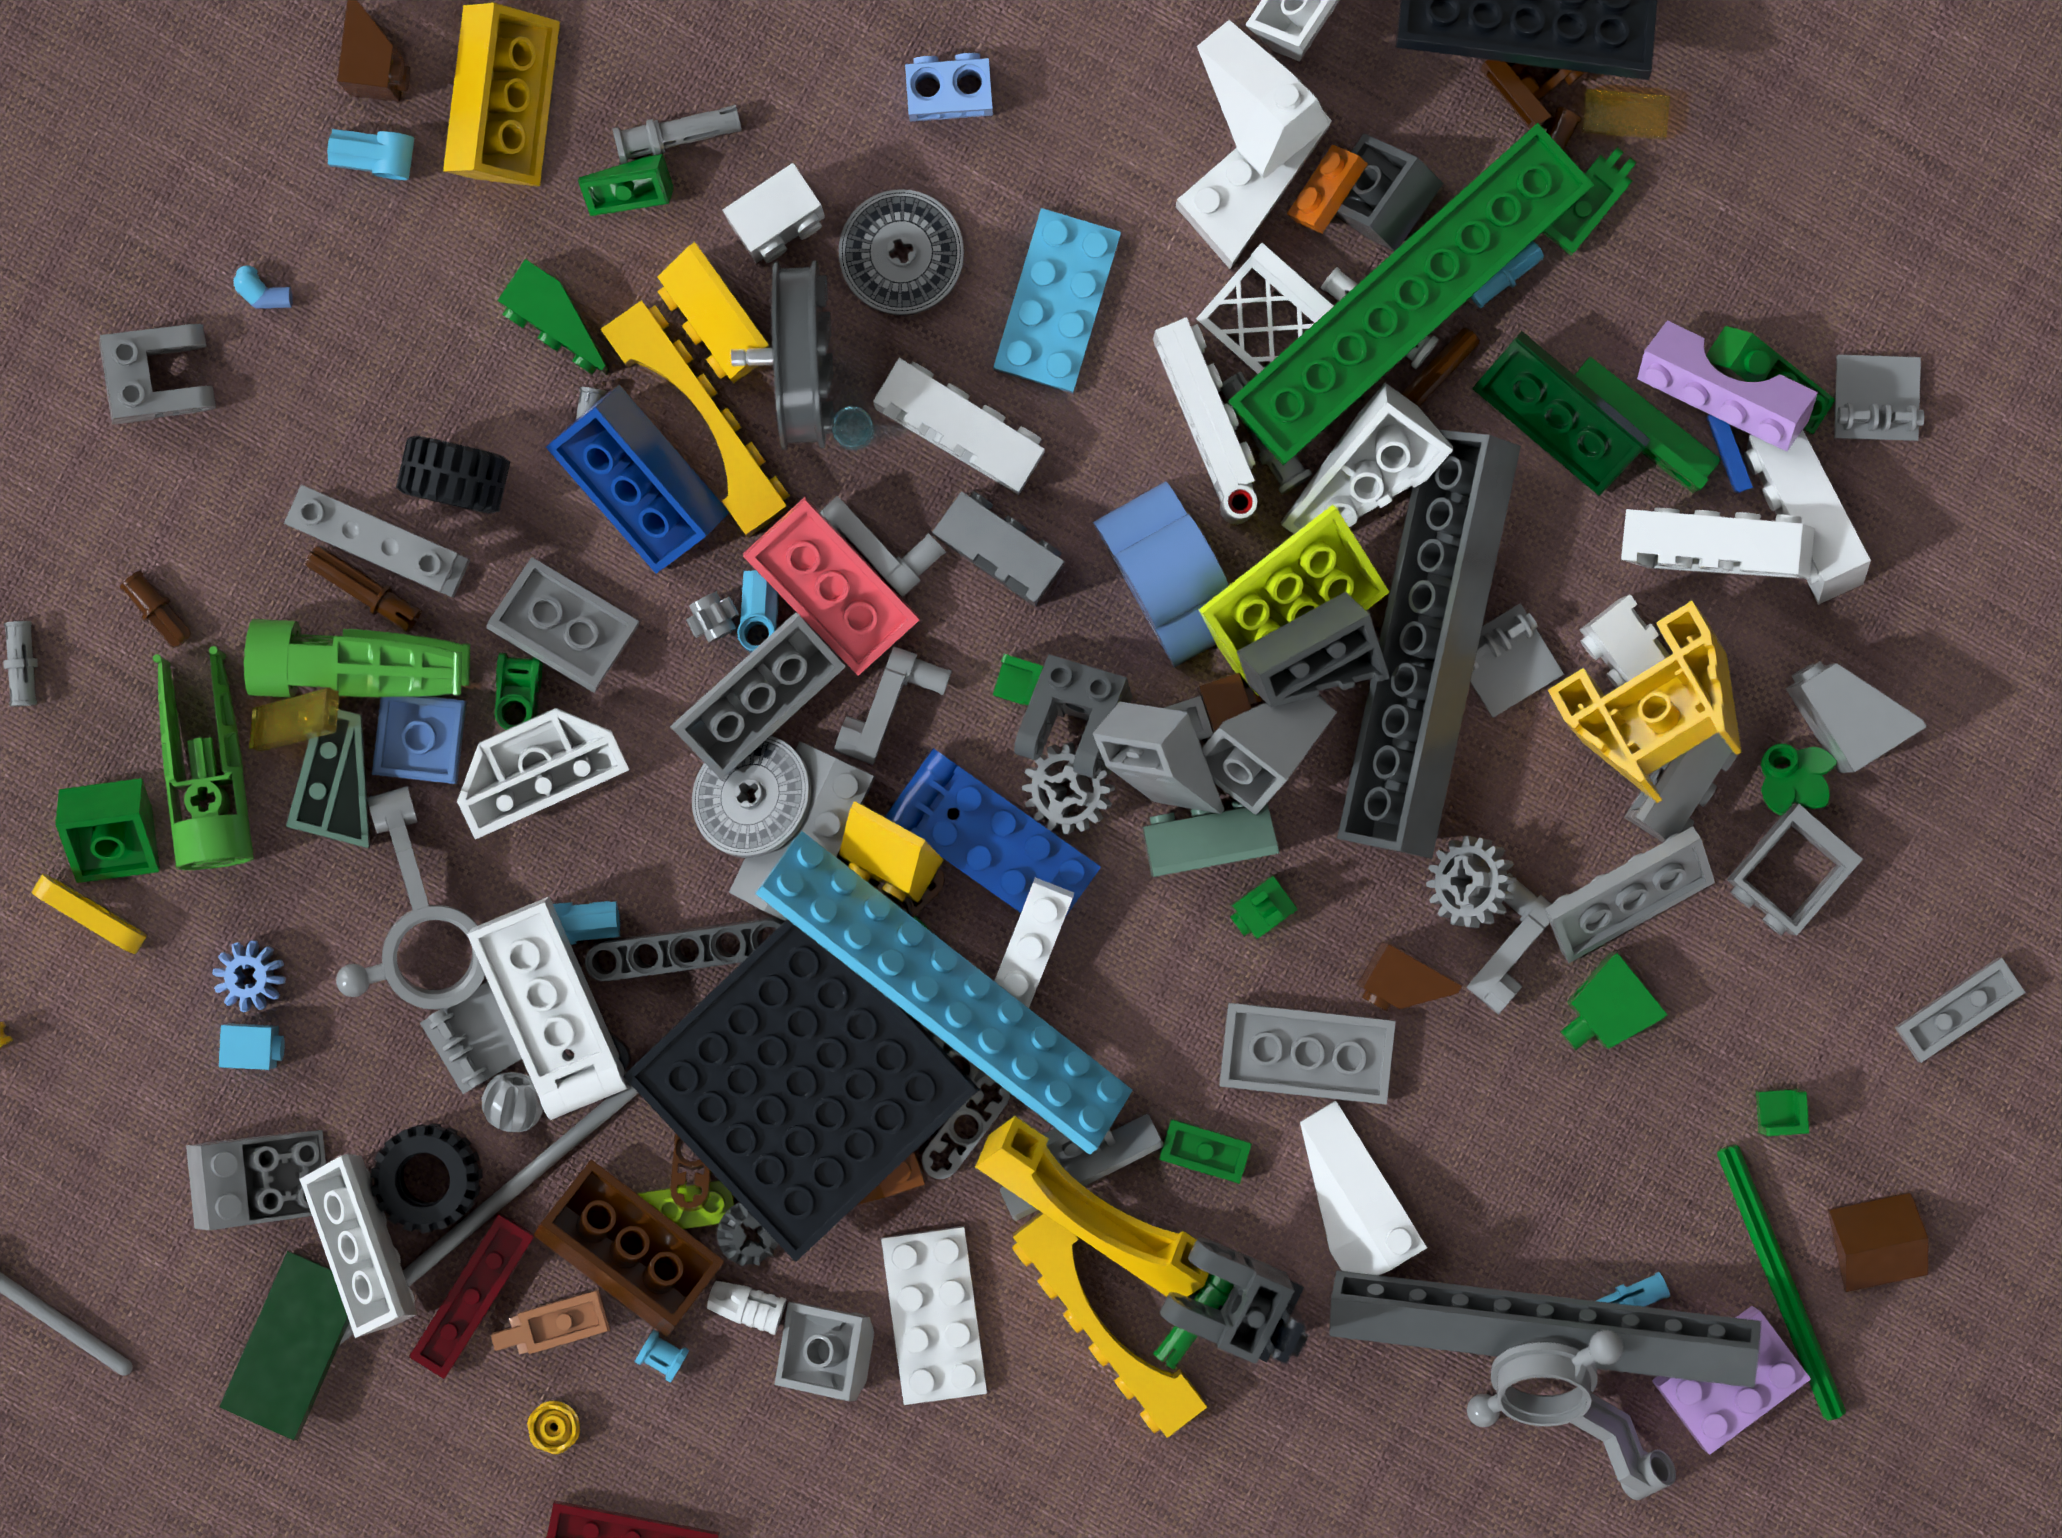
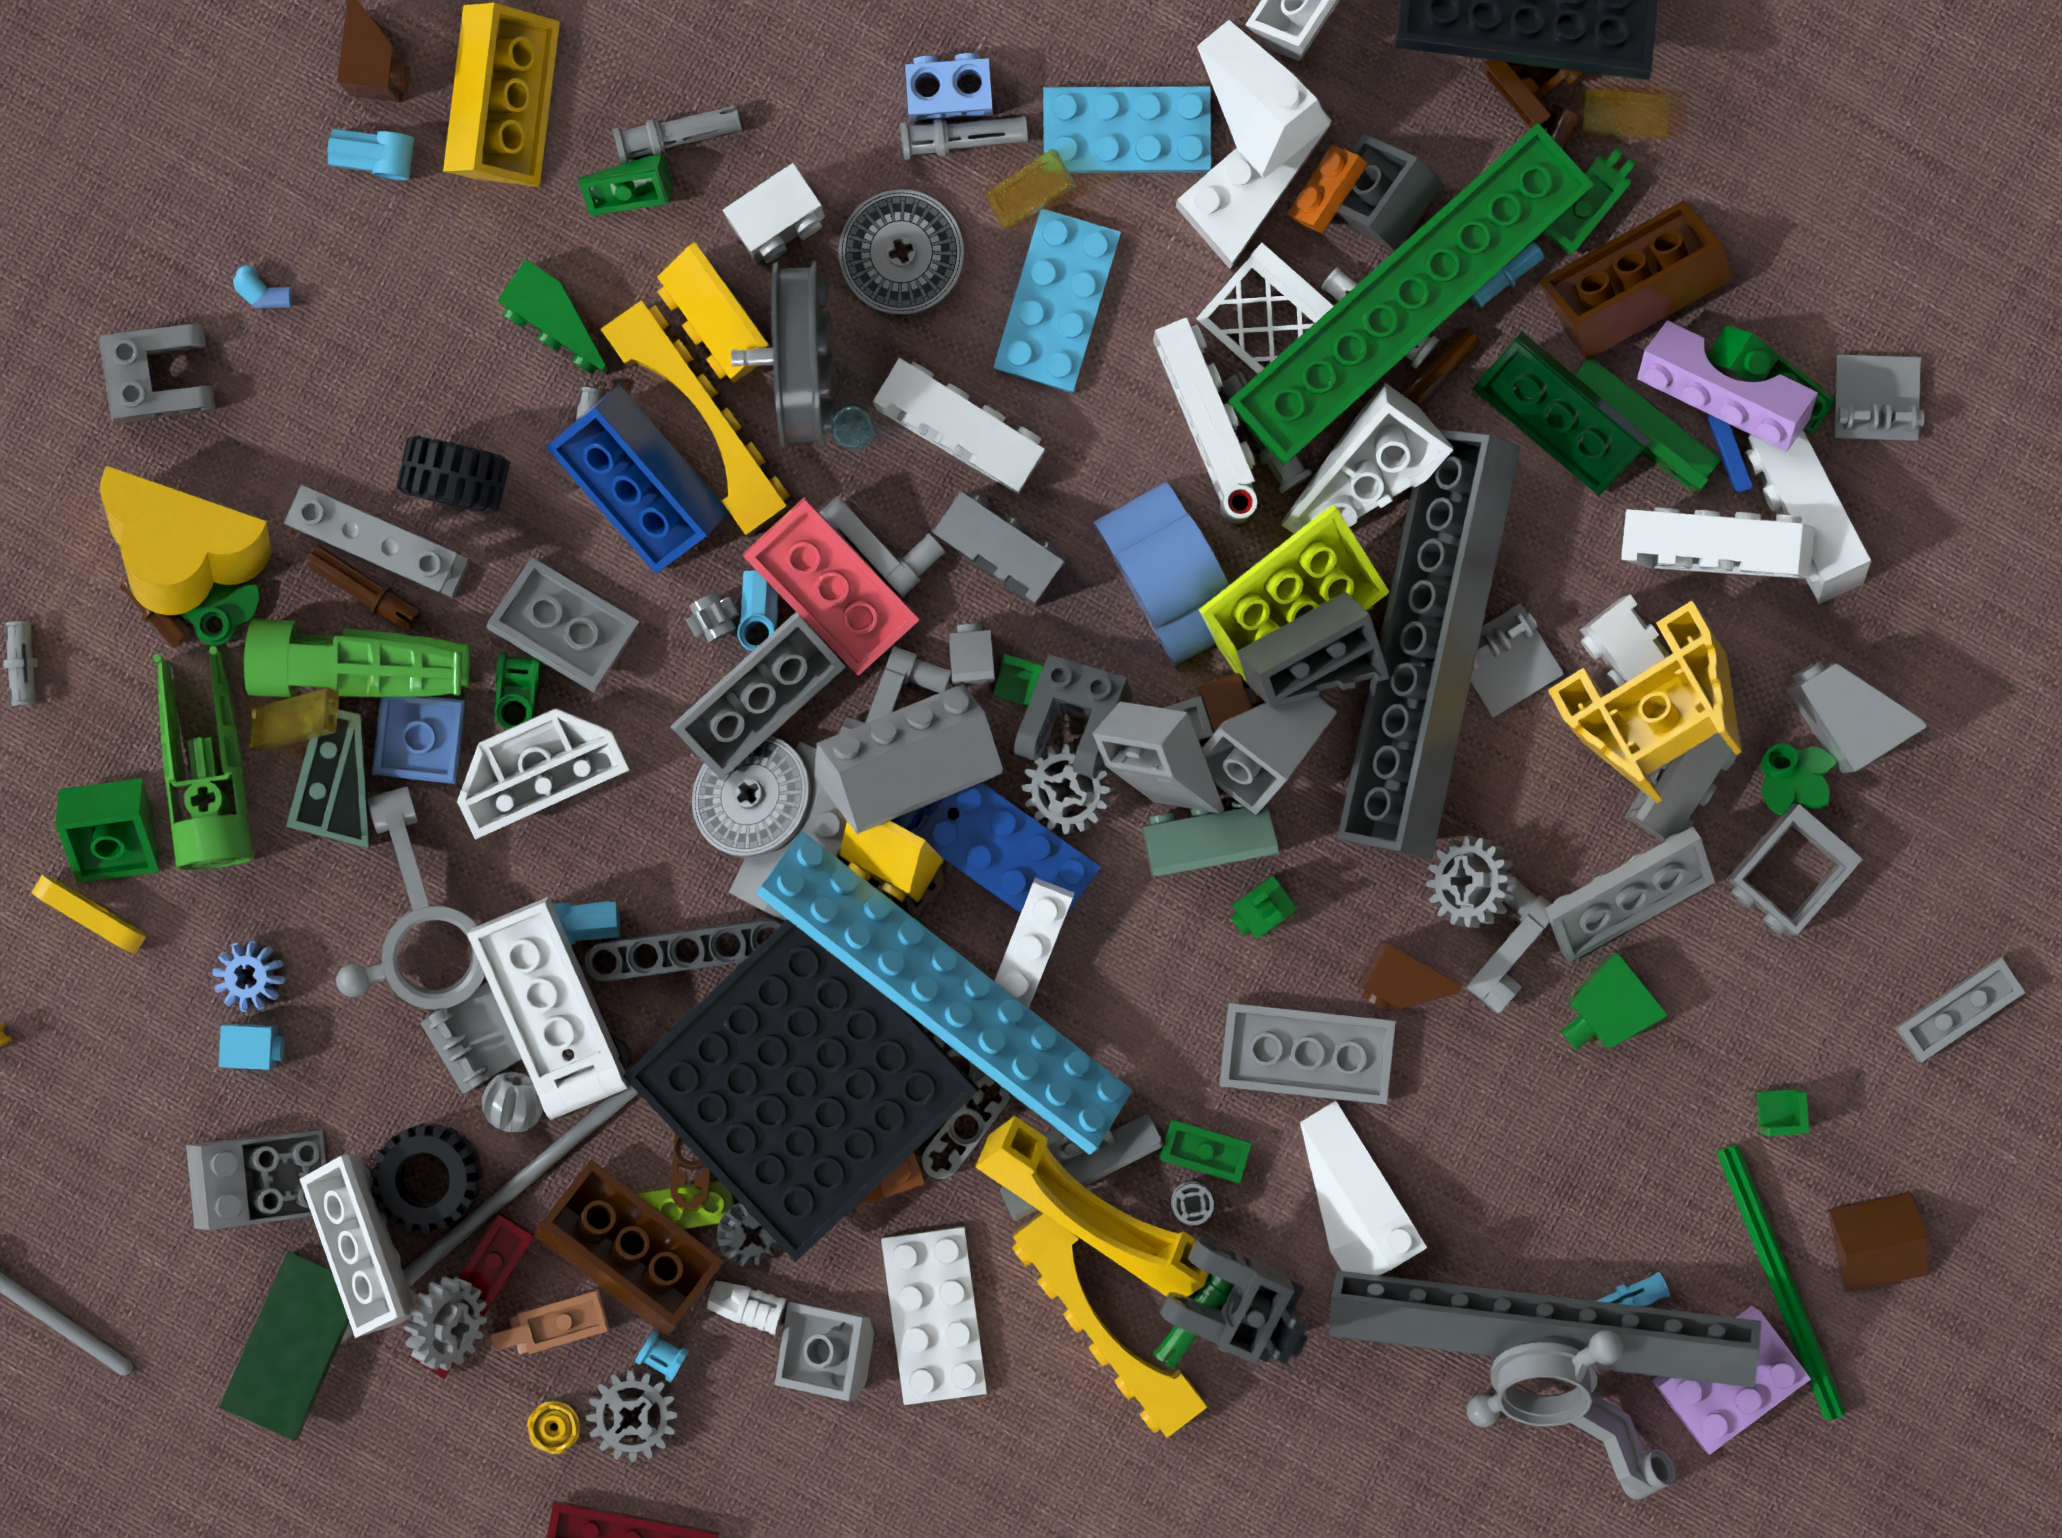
(179, 542): none -> yellow brick
(229, 604): none -> green plate
(445, 1323): none -> light grey gear
(618, 1400): none -> light grey gear
(907, 758): none -> light grey slope
(942, 136): none -> light grey pin
(971, 655): none -> light grey slope
(1030, 189): none -> clear yellow tile
(1129, 128): none -> medium azure plate
(1187, 1198): none -> light grey wheel
(1637, 279): none -> reddish brown slope

